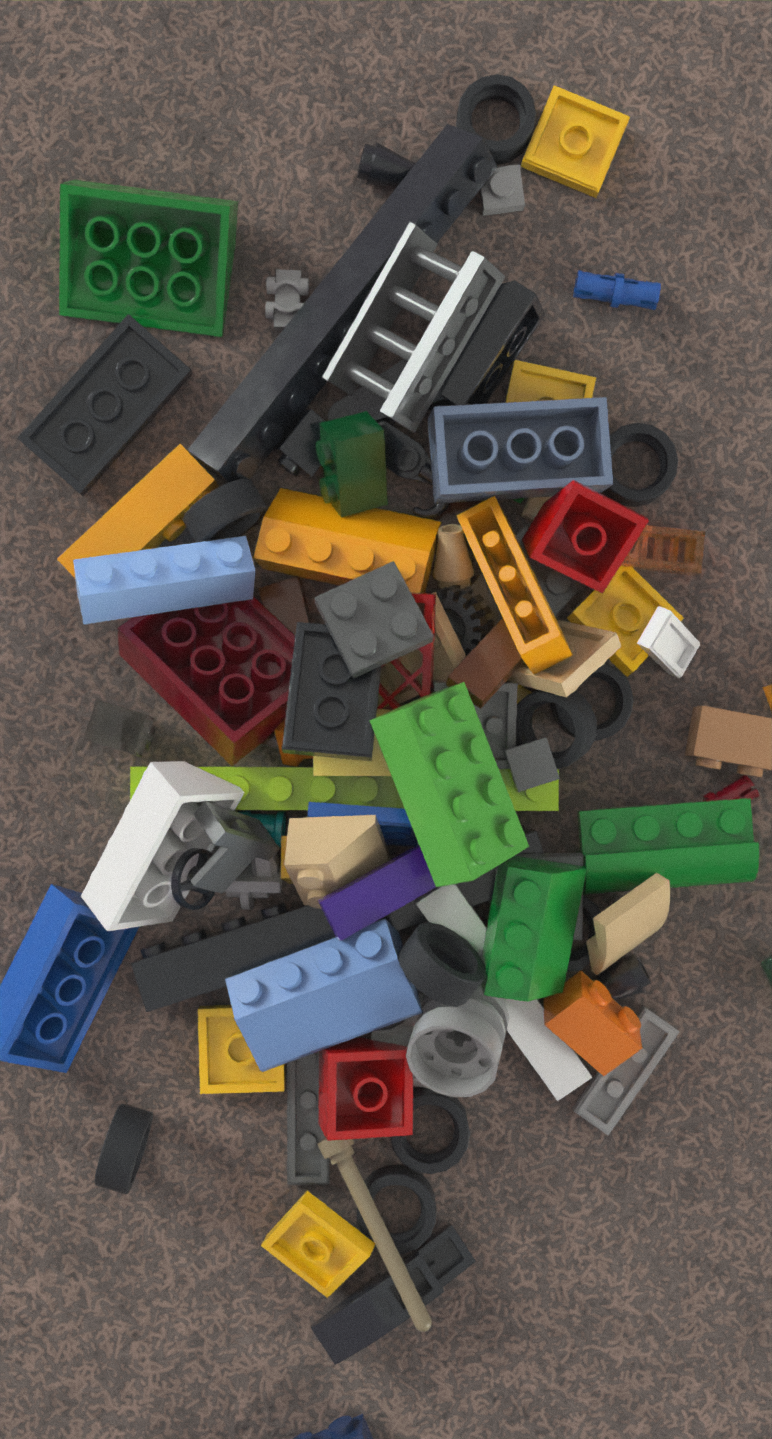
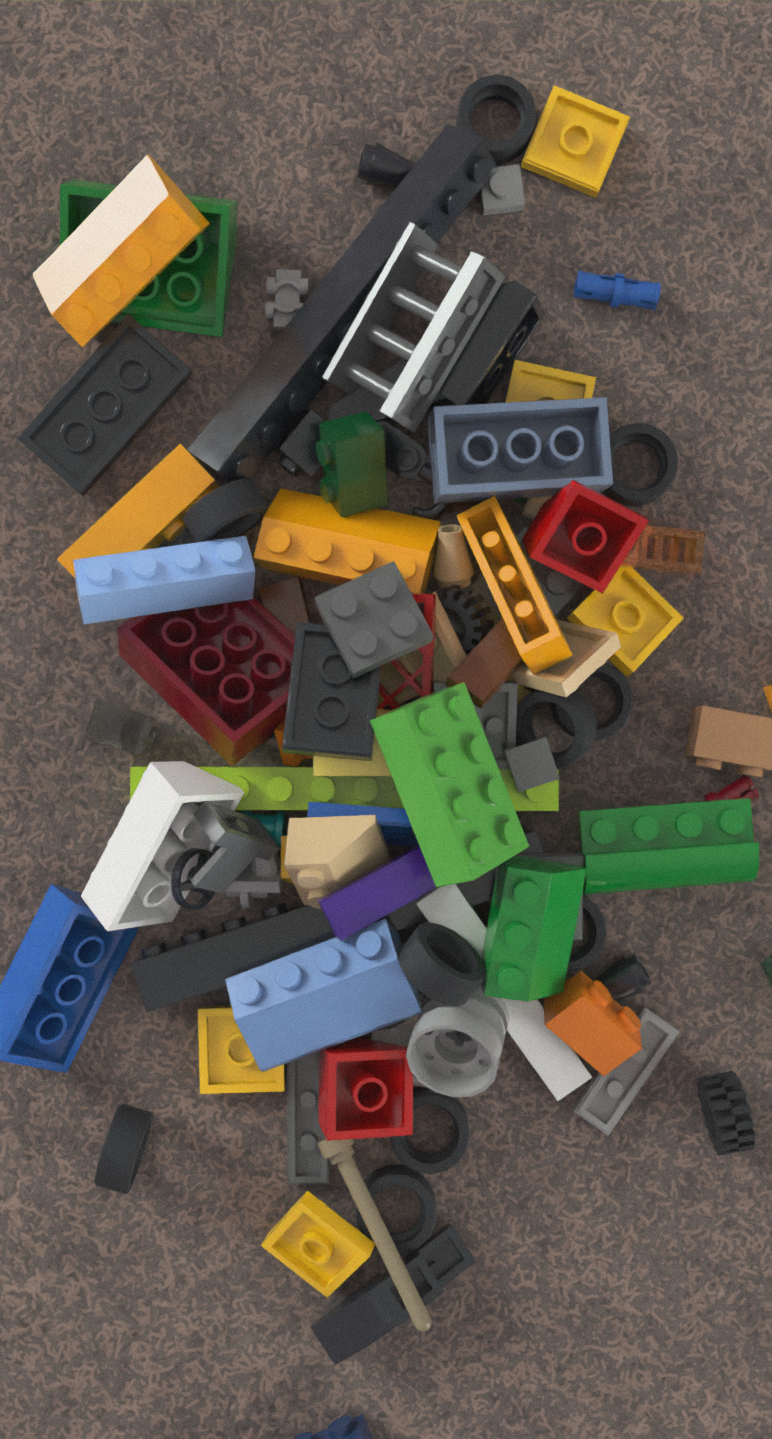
(118, 251): none -> light orange slope
(628, 922): tan slope -> none
(668, 642): white tile -> none
(726, 1113): none -> black tyre

